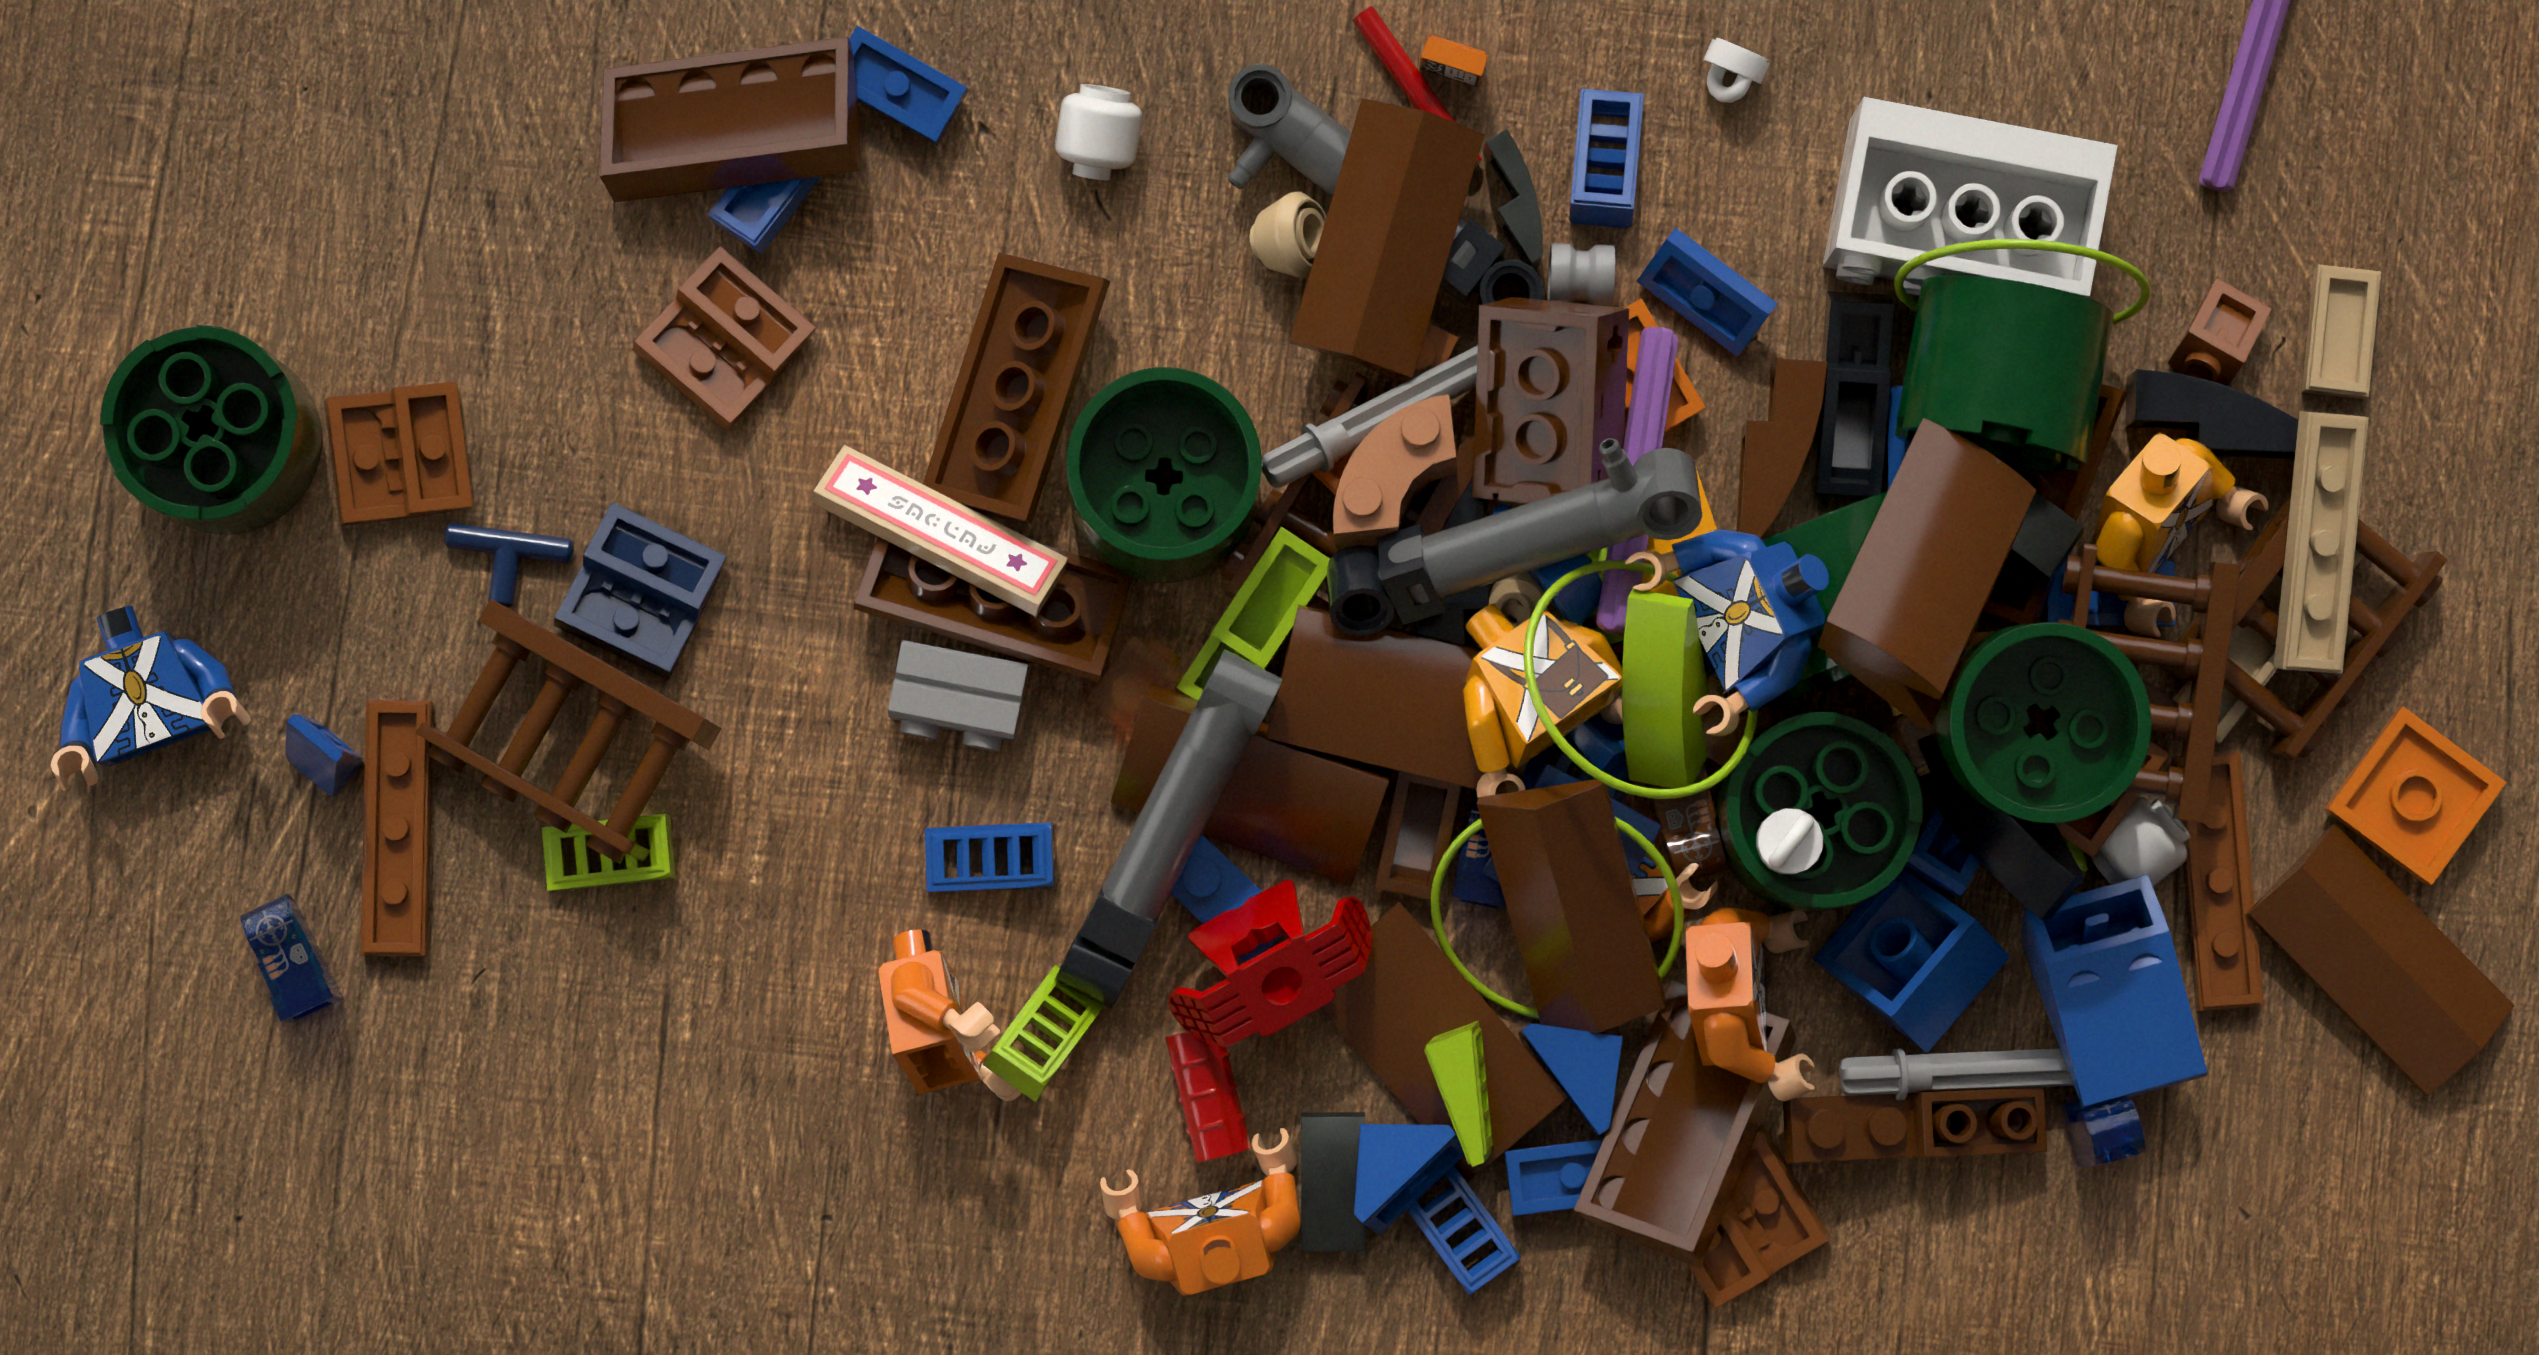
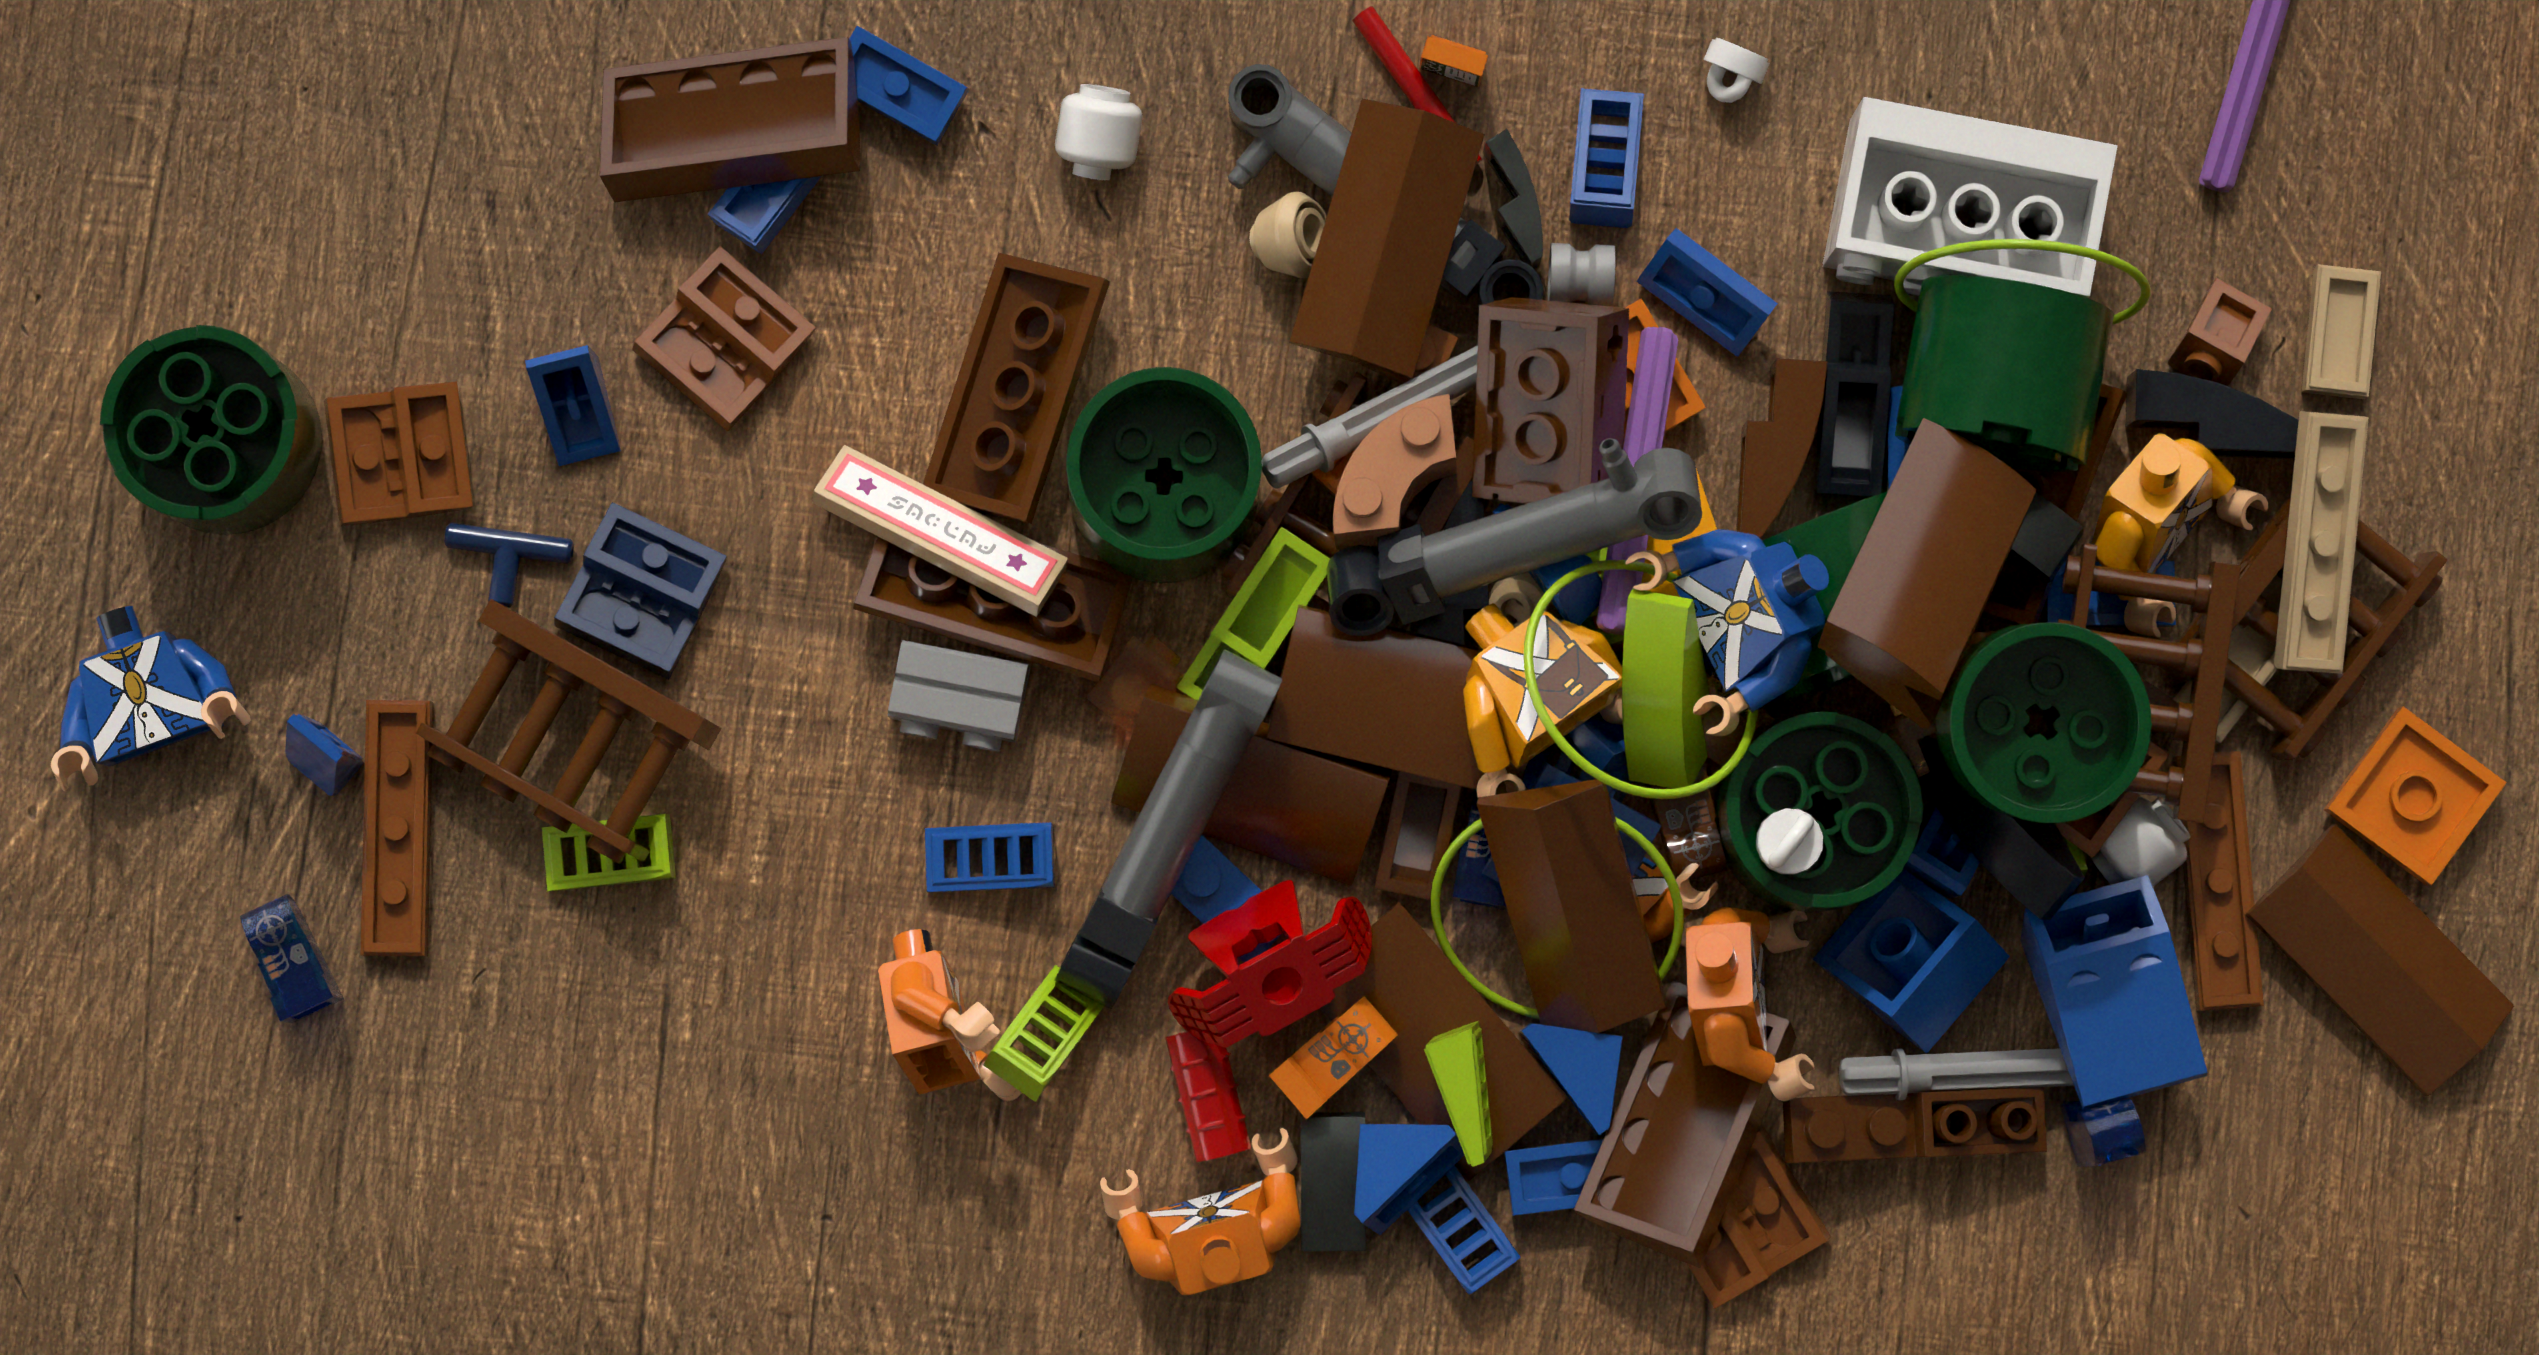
(574, 404): none -> blue slope
(1333, 1056): none -> orange leg

